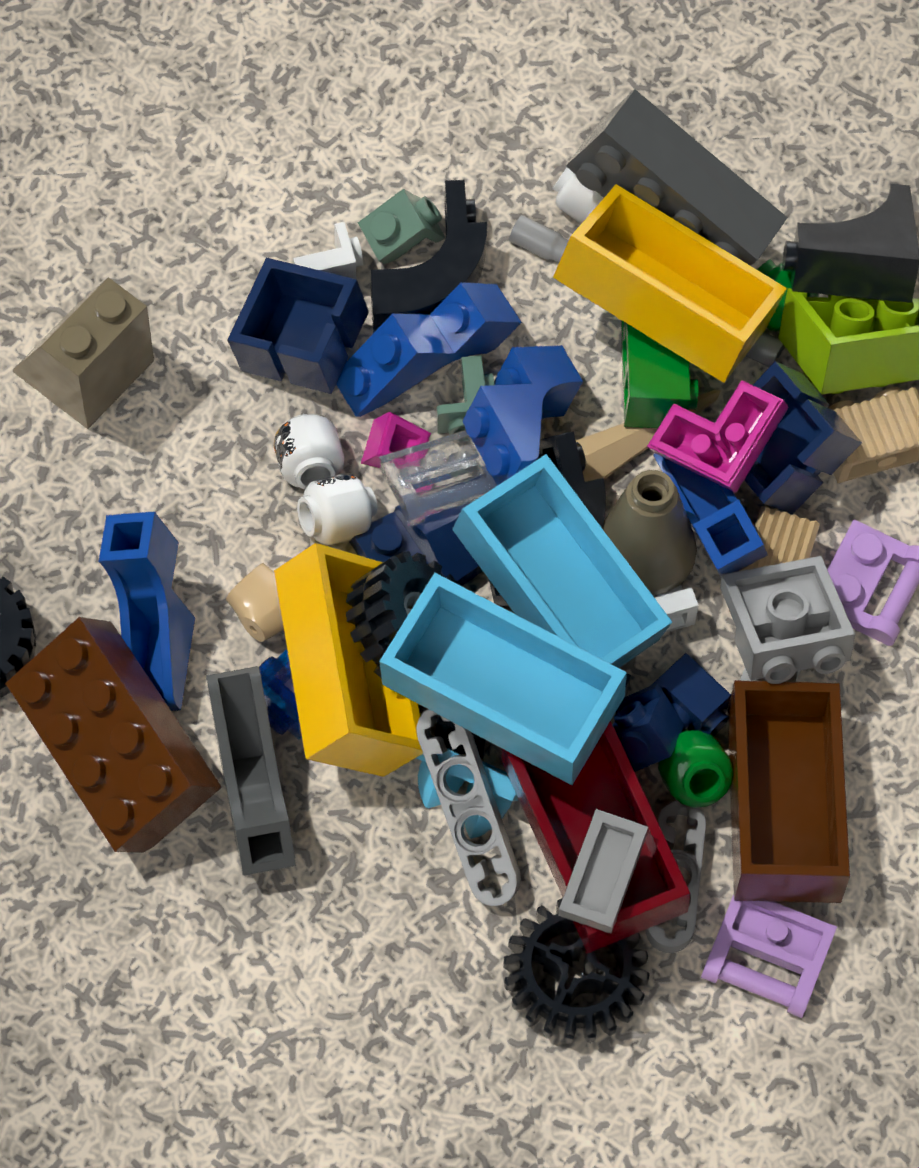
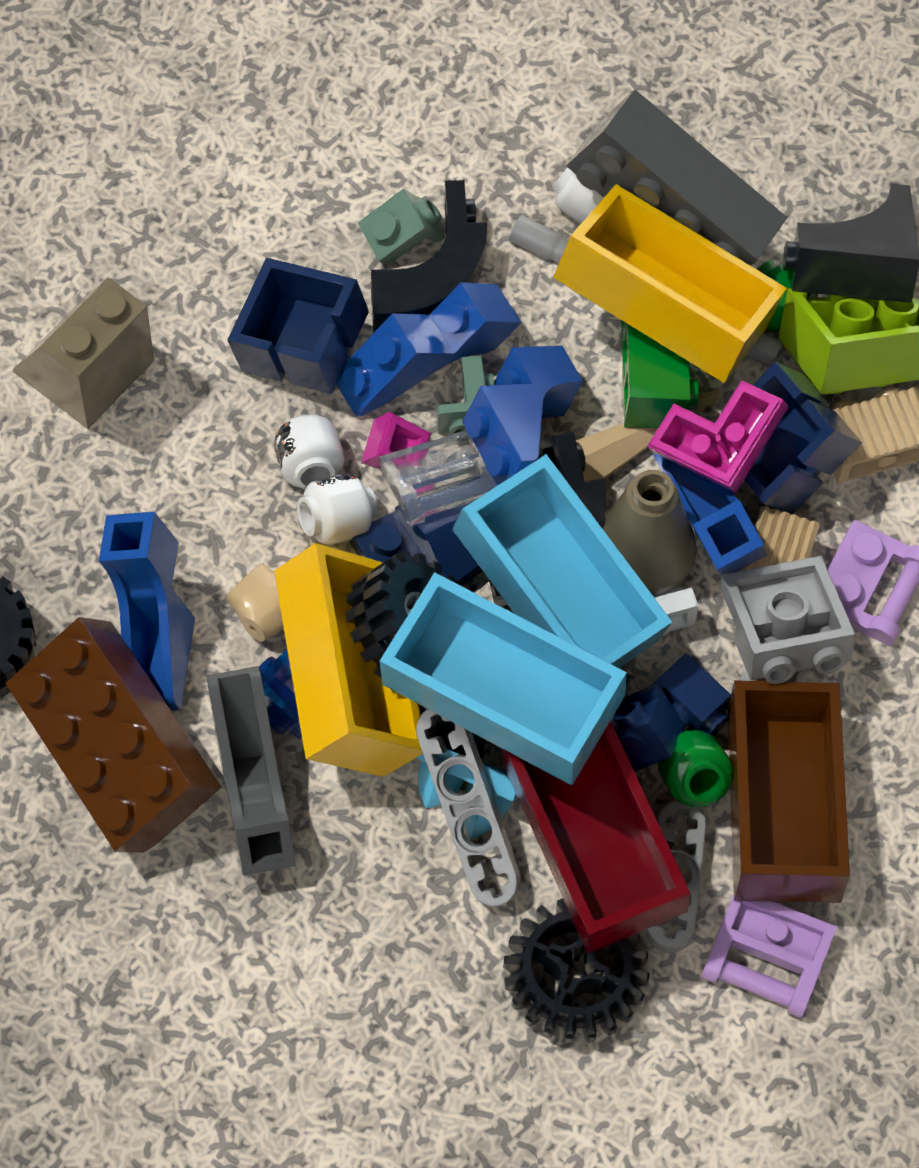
(337, 261): white bracket -> none
(603, 871): light grey tile -> none

